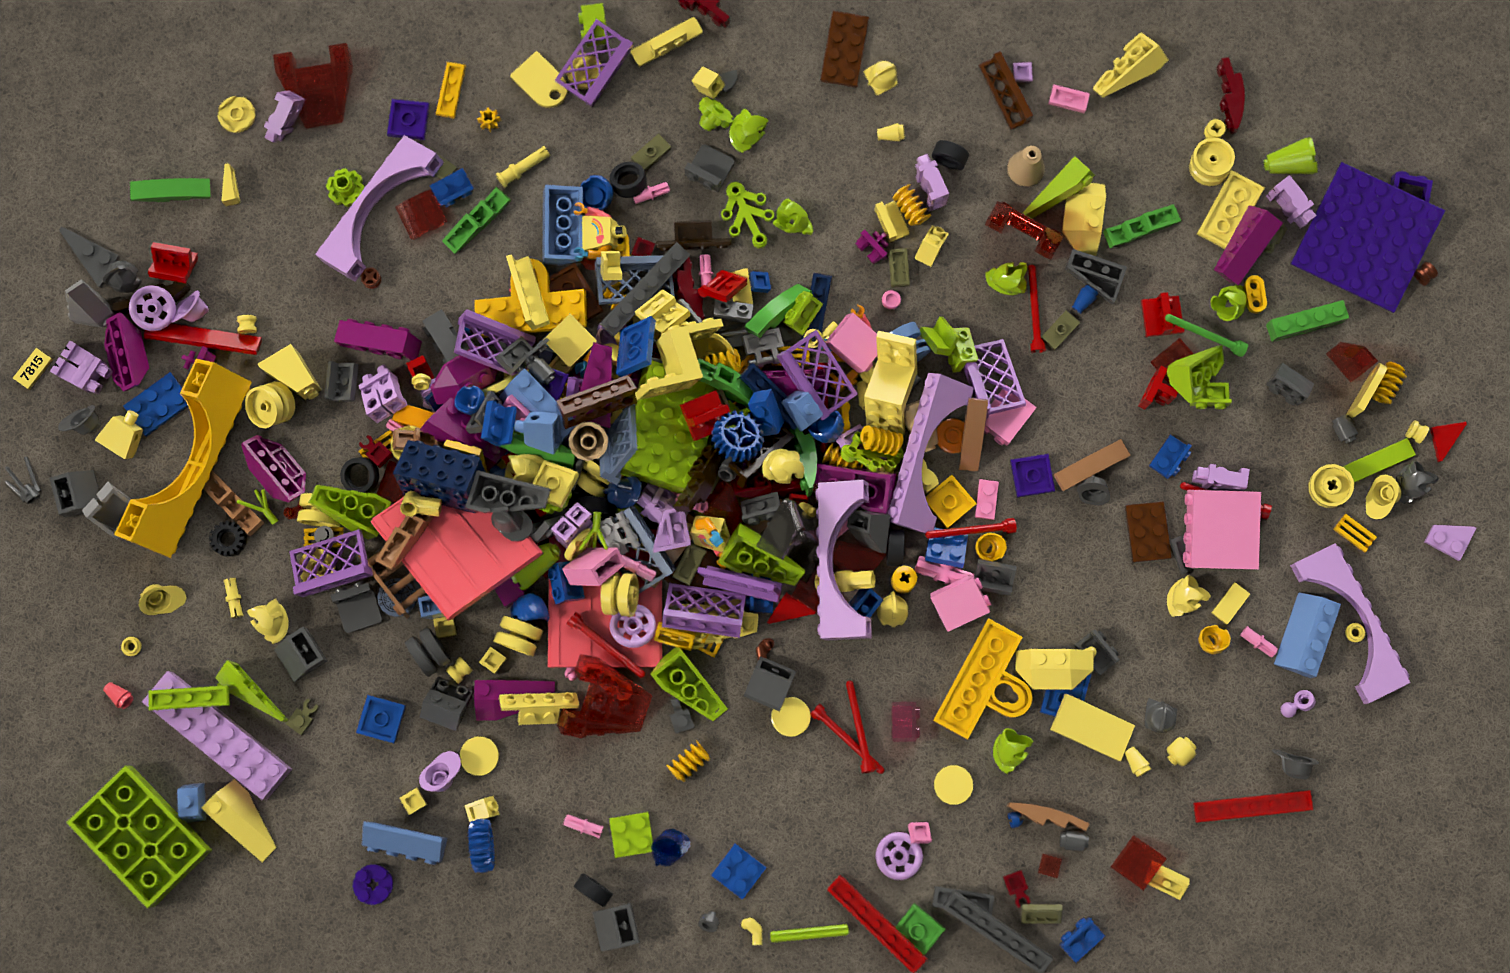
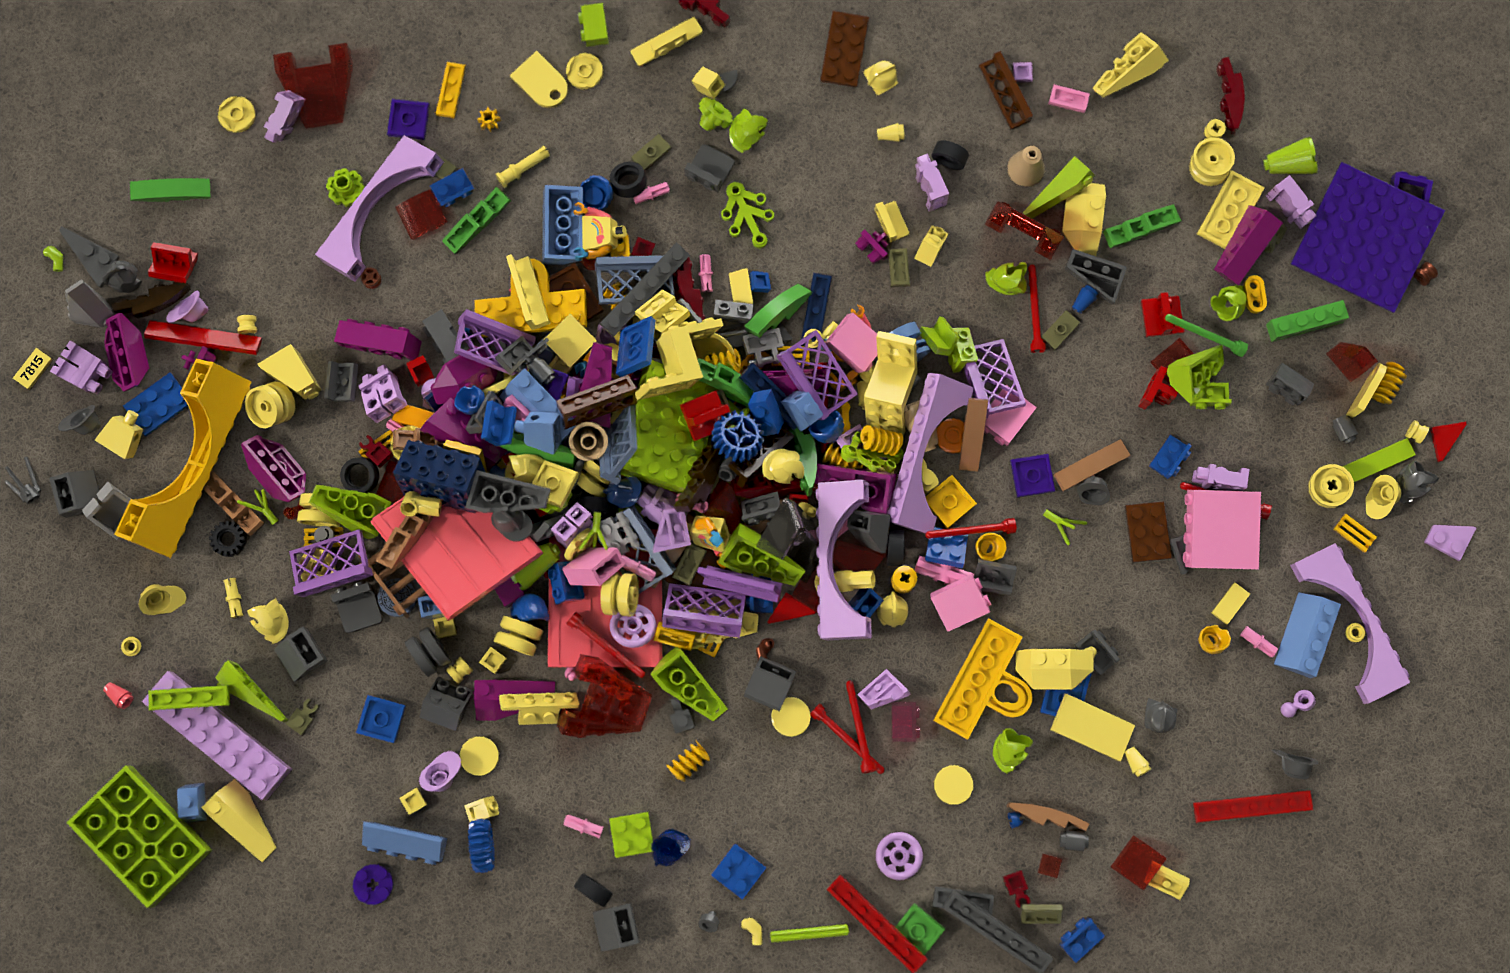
(56, 256): none -> lime arm
(156, 292): lavender plate -> none
(230, 192): light yellow slope -> none
(421, 381): light yellow plate -> none
(608, 71): medium lavender fence -> none
(610, 265): light yellow panel -> none
(693, 234): dark brown bracket -> none
(723, 286): red plate -> none
(791, 210): lime helmet -> none
(802, 312): lime bracket -> none
(883, 691): none -> lavender wing
(891, 299): bright pink tile -> none
(910, 206): yellow piece -> none
(919, 832): bright pink tile -> none
(986, 499): bright pink plate -> none
(1066, 522): none -> lime plant
(1181, 751): light yellow head -> none
(1185, 595): light yellow helmet -> none

